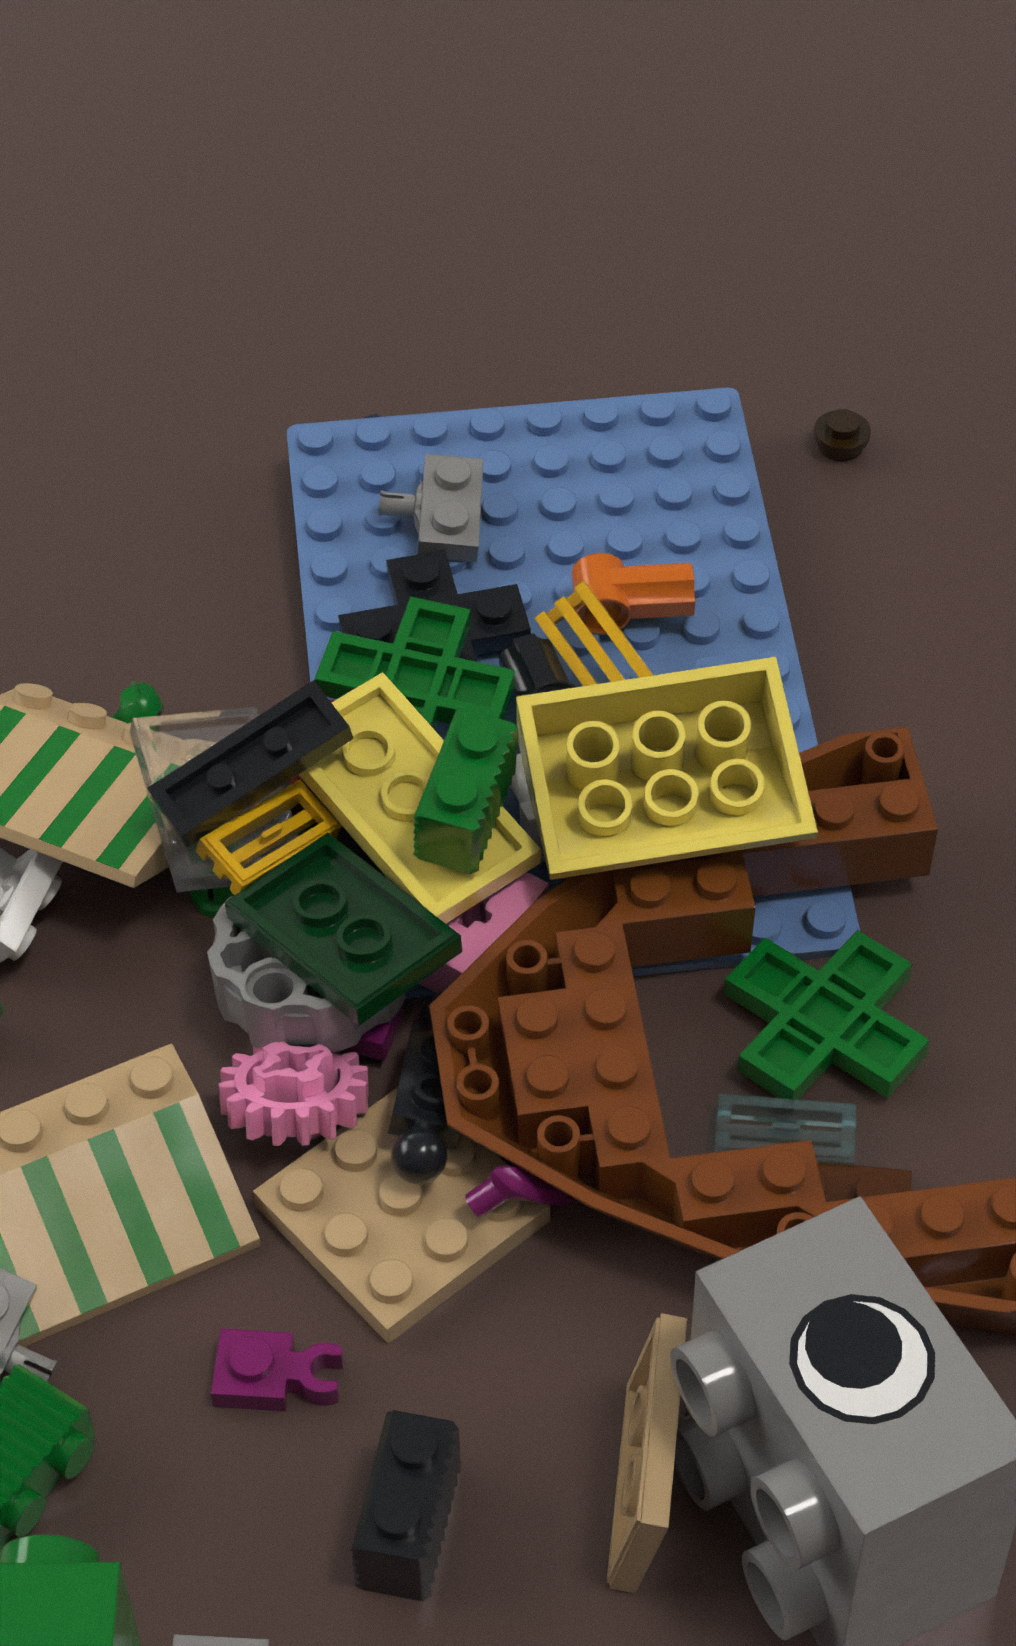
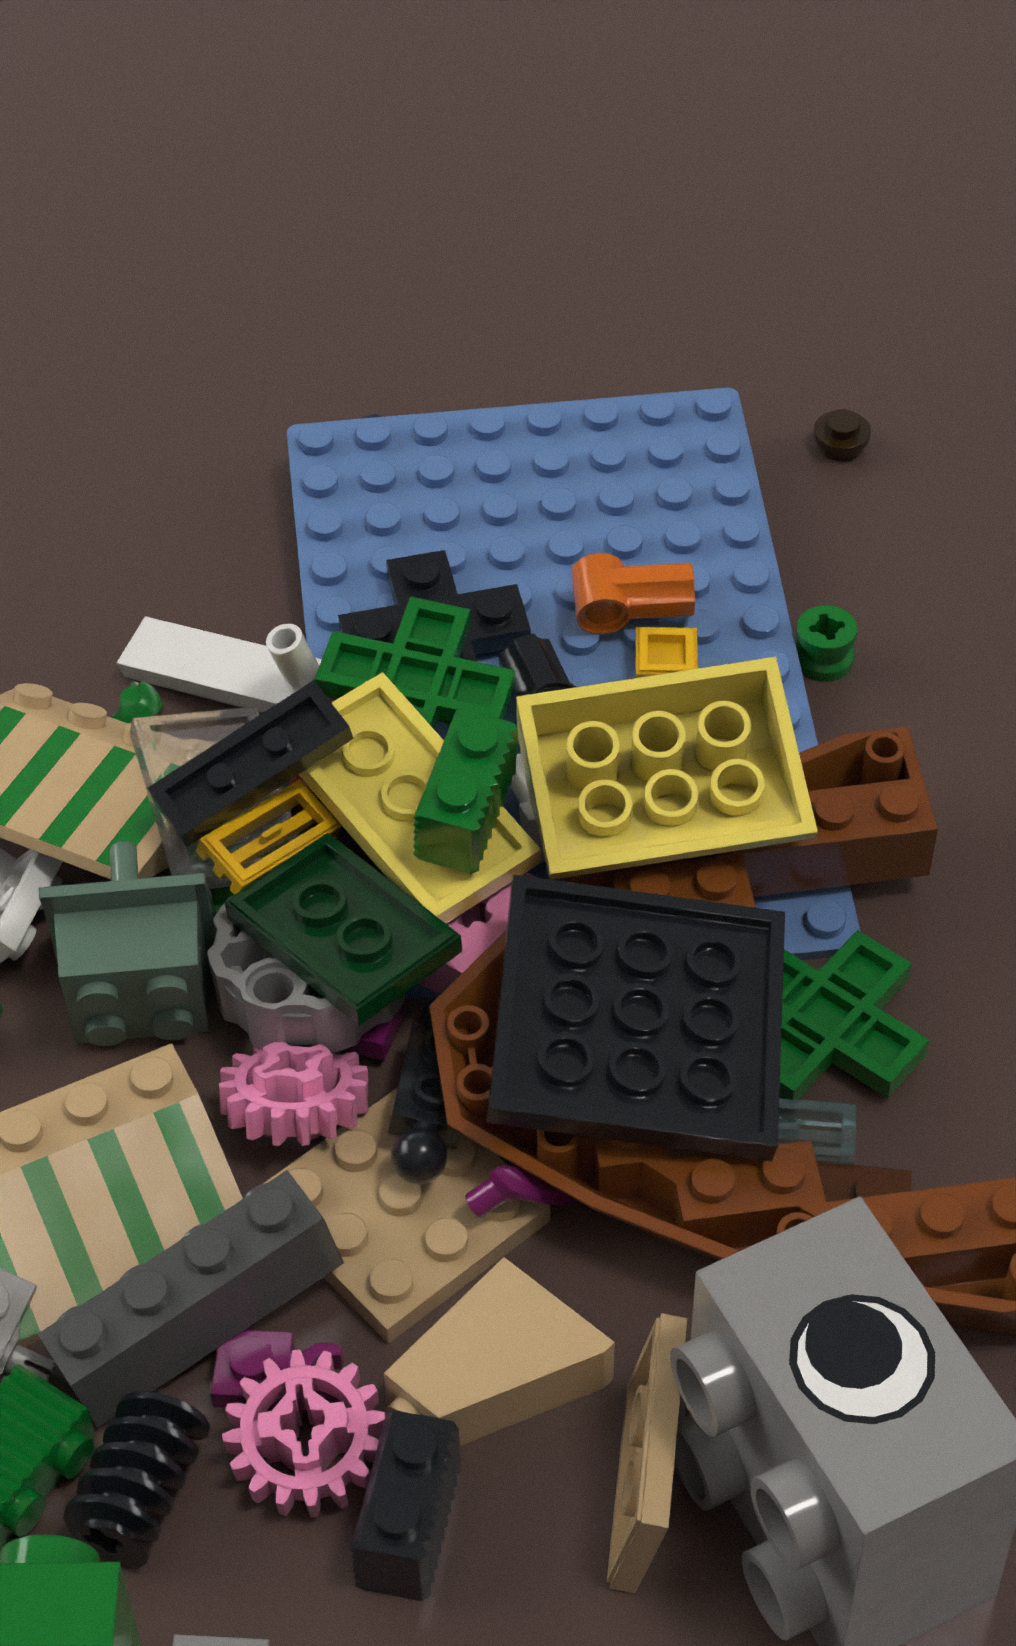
(132, 1473): none -> black piece
(133, 952): none -> sand green piece
(192, 1296): none -> dark grey brick
(220, 665): none -> white piece
(276, 1432): none -> bright pink gear
(444, 506): light grey plate -> none
(500, 1358): none -> tan slope
(566, 609): yellow tile -> none
(639, 1018): none -> black plate
(665, 650): none -> yellow tile
(826, 642): none -> green wheel

